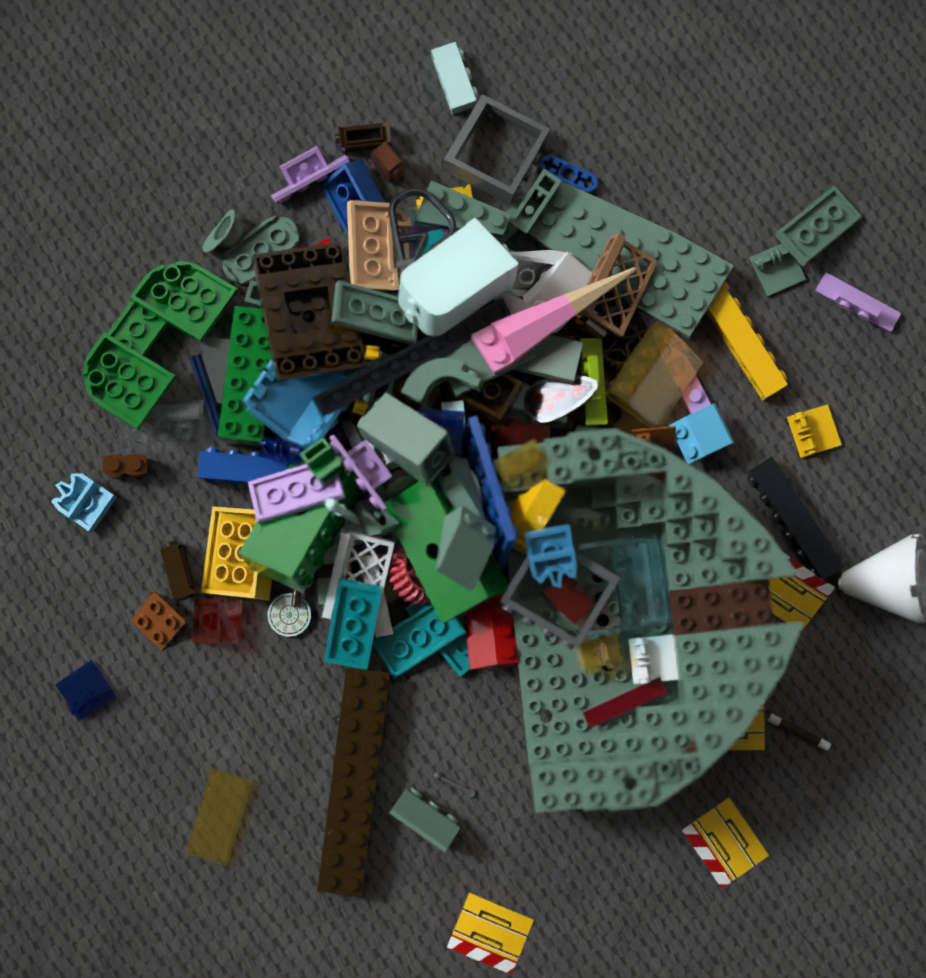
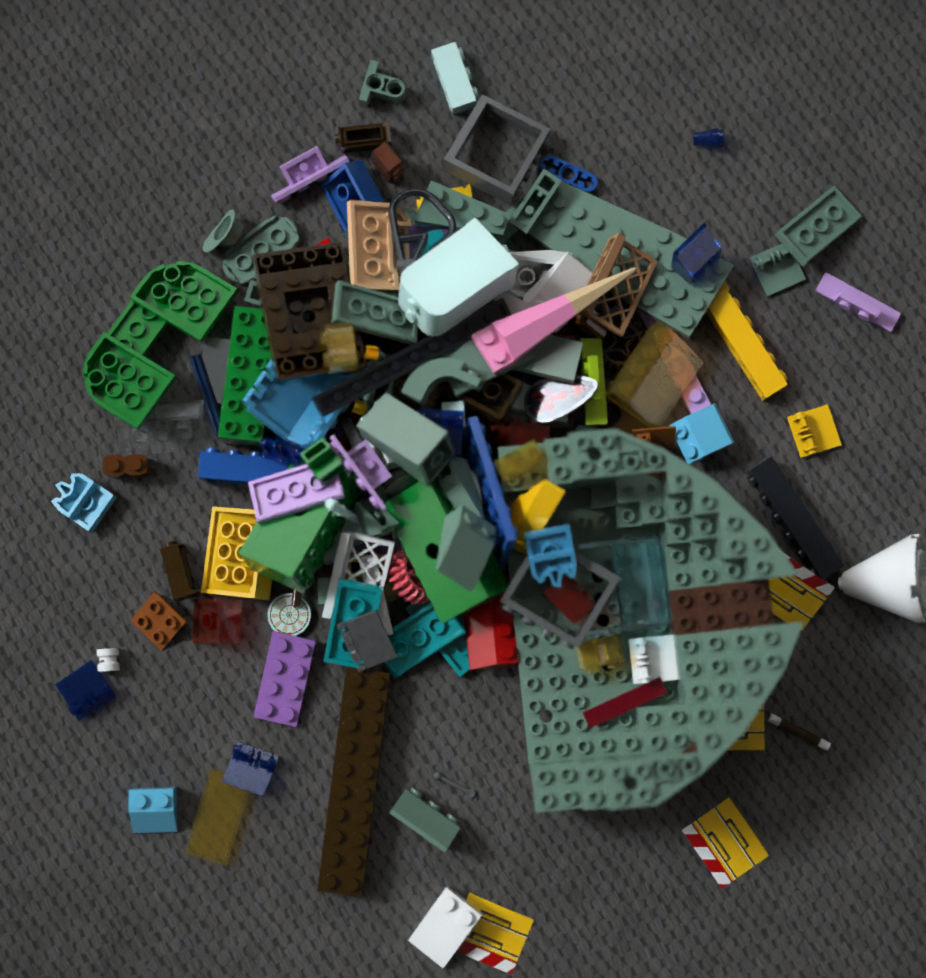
(108, 659): none -> white wheel
(153, 809): none -> medium azure slope
(250, 769): none -> clear blue hinge
(284, 678): none -> medium lavender plate
(340, 347): none -> clear yellow brick
(367, 640): none -> flat silver piece
(383, 92): none -> sand green tile
(445, 926): none -> white slope
(696, 254): none -> clear blue slope
(710, 138): none -> clear blue cone

